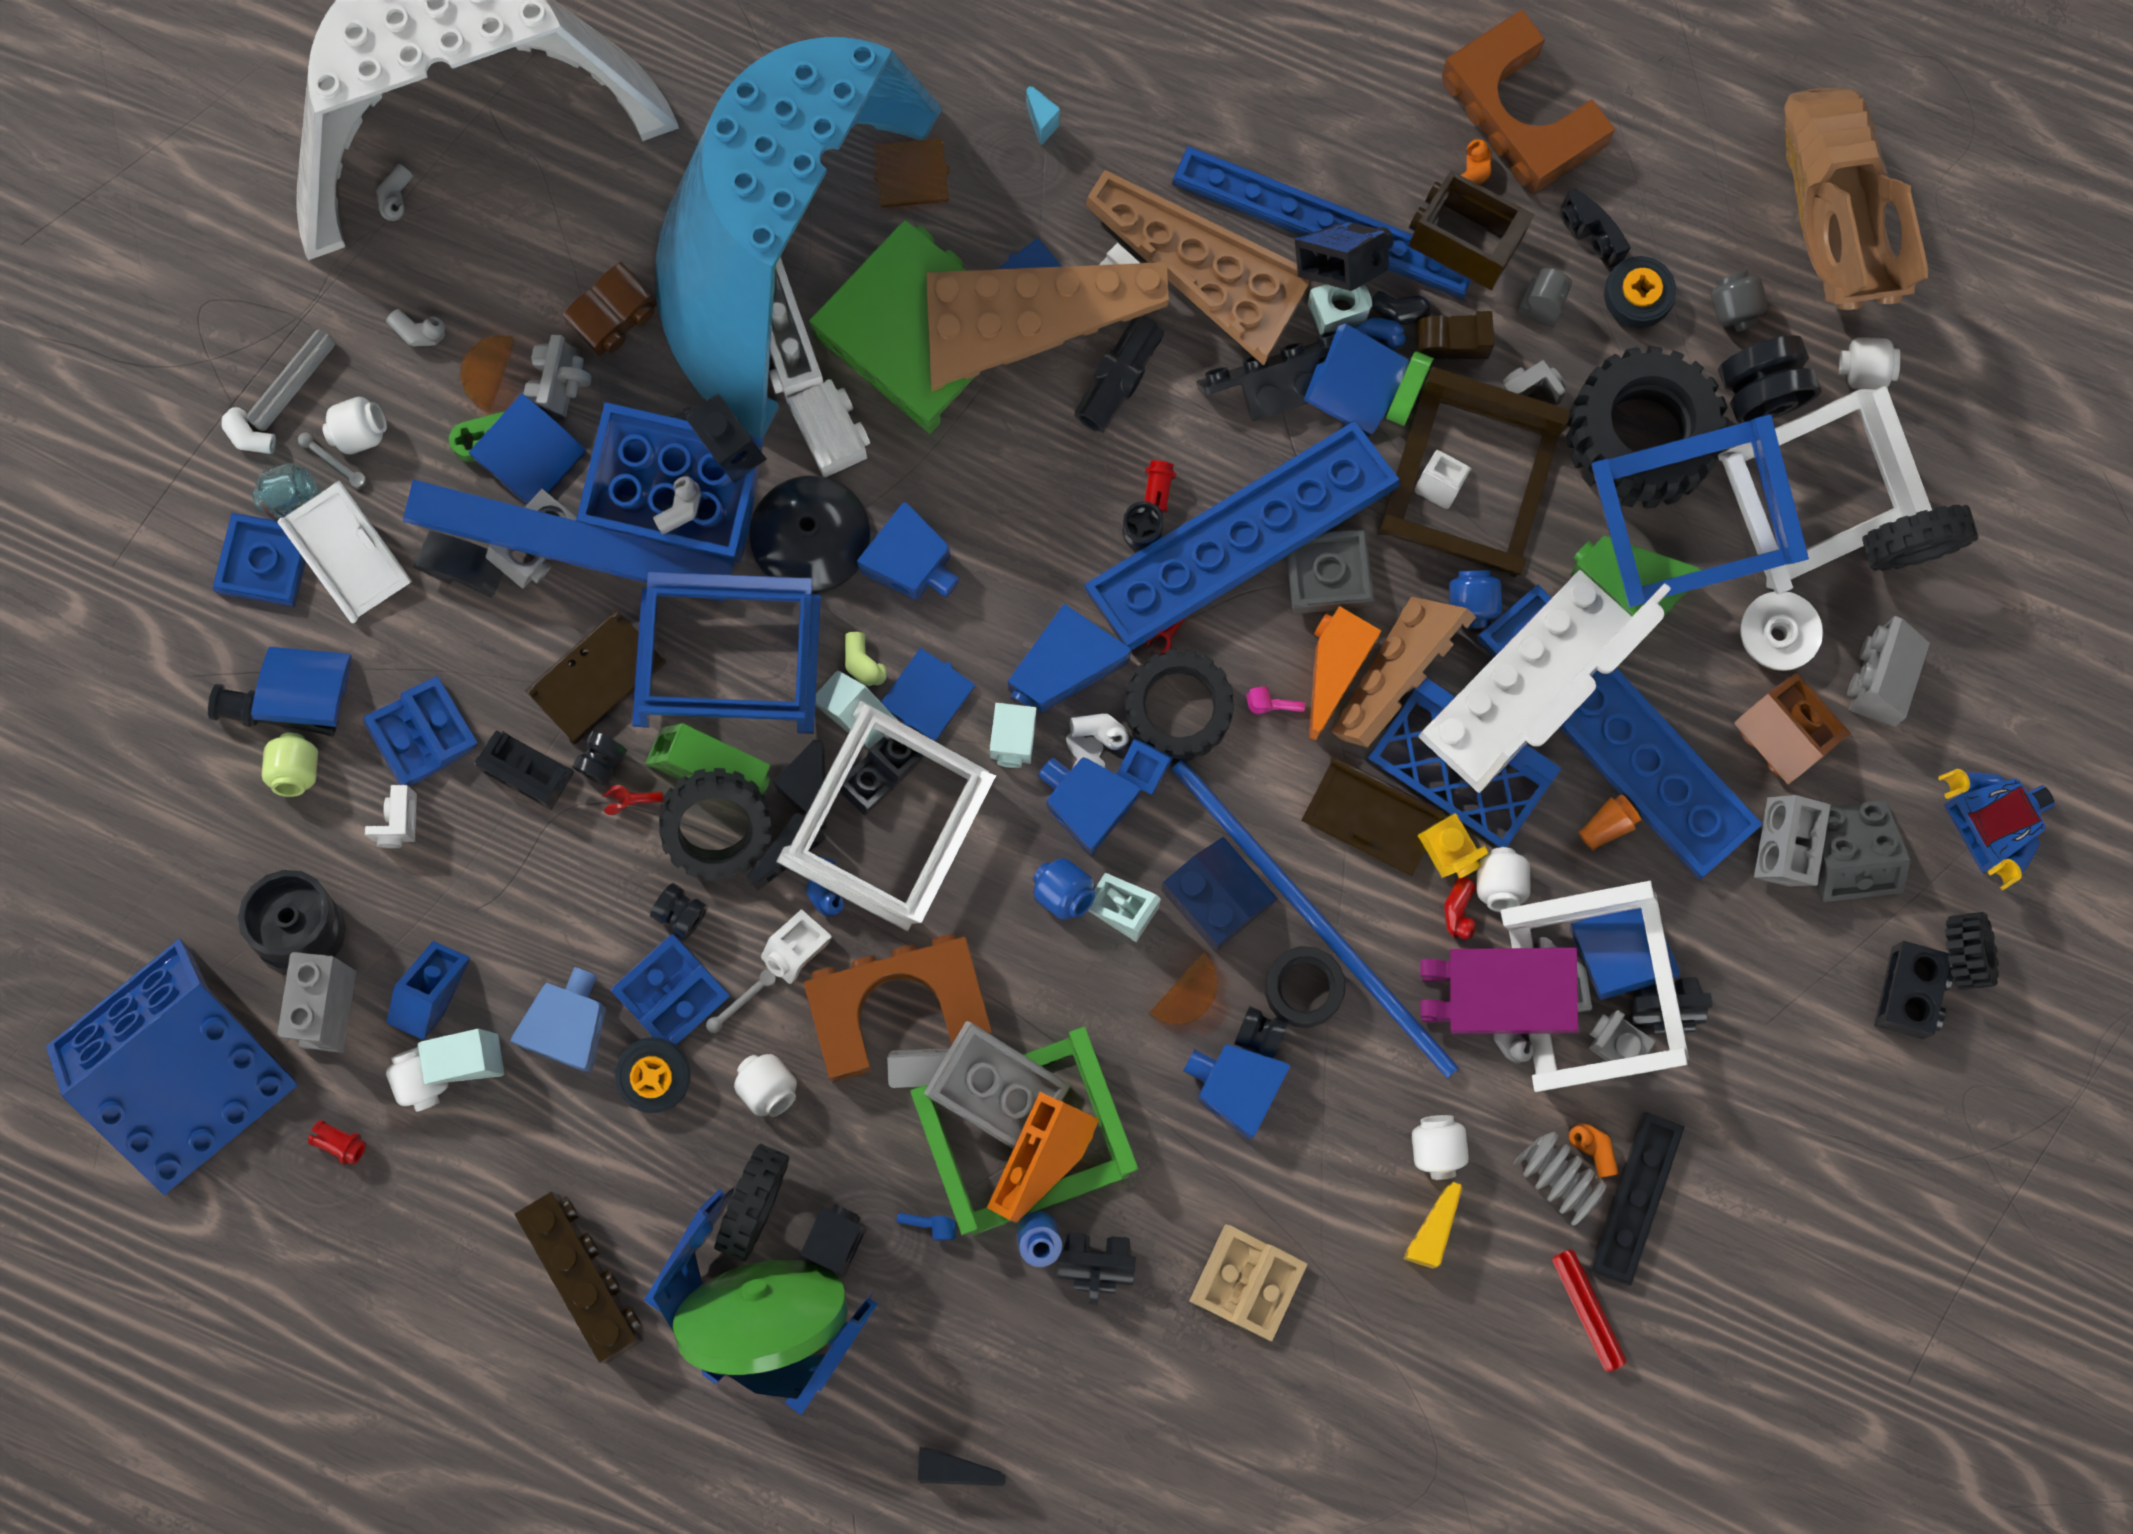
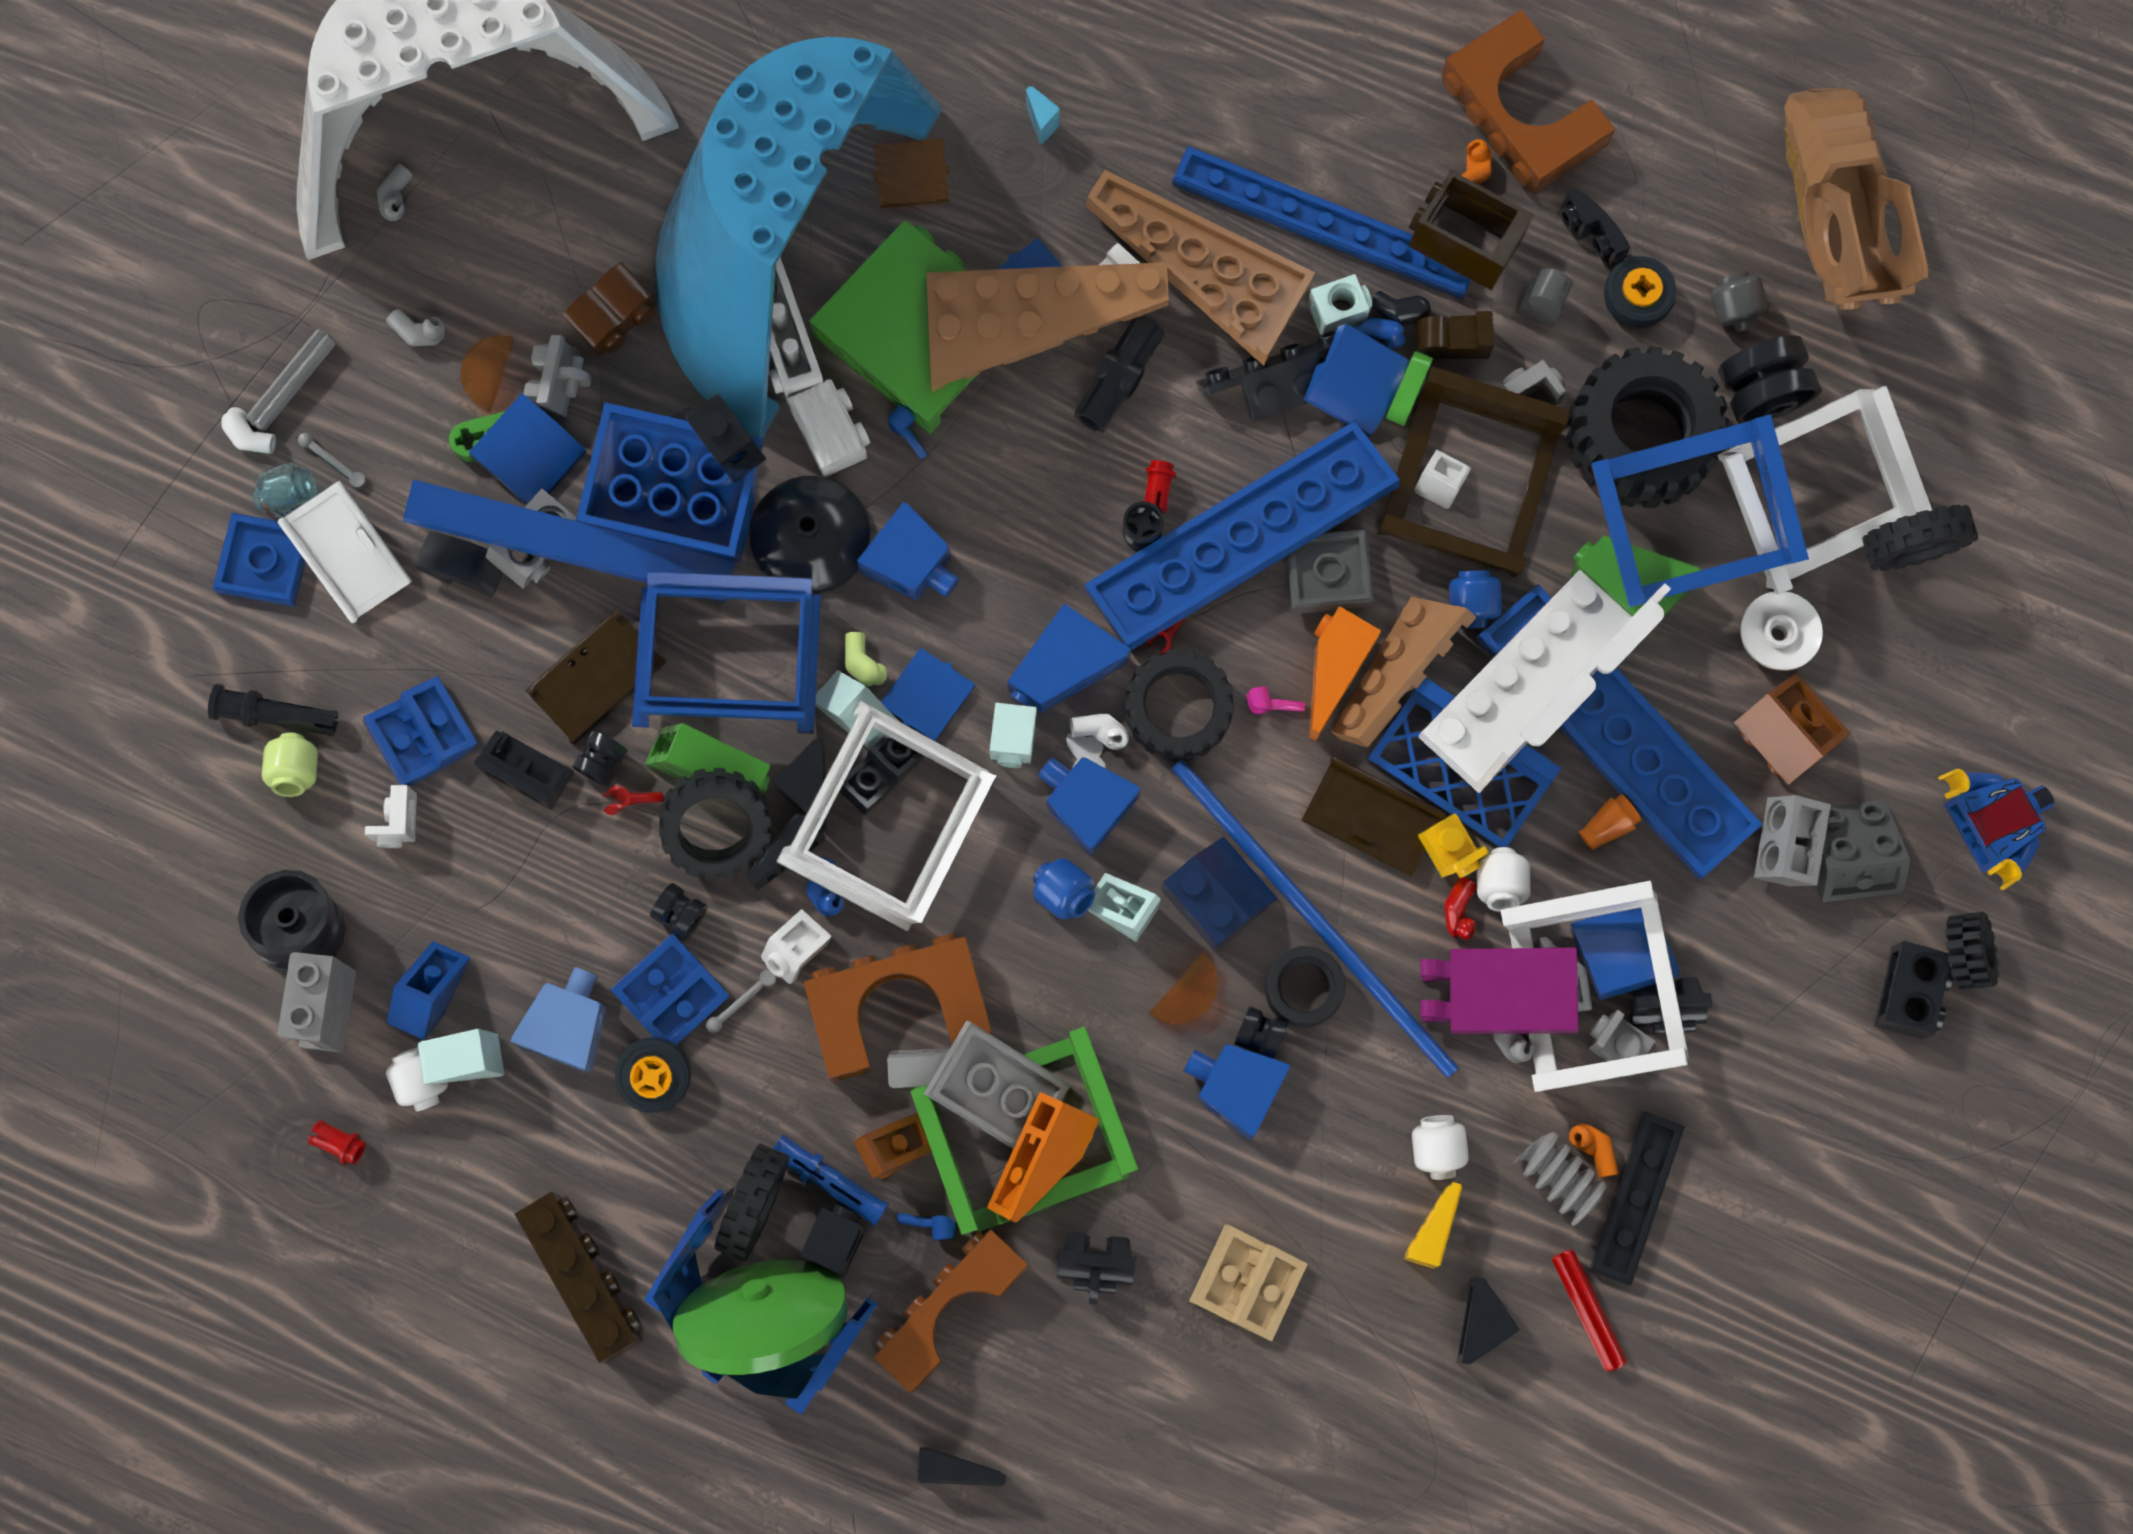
(166, 1070): blue bracket -> none
(301, 686): blue slope -> none
(354, 425): white head -> none
(684, 505): light grey arm -> none
(765, 1085): white head -> none
(832, 1182): none -> blue pin
(893, 1146): none -> dark orange slope
(899, 422): none -> blue hand
(911, 1351): none -> dark orange arch
(1039, 1239): blue brick -> none
(1144, 766): blue tile -> none
(1344, 255): black torso -> none
(1484, 1323): none -> black slope
(1870, 363): white head -> none
(1889, 672): light grey slope -> none

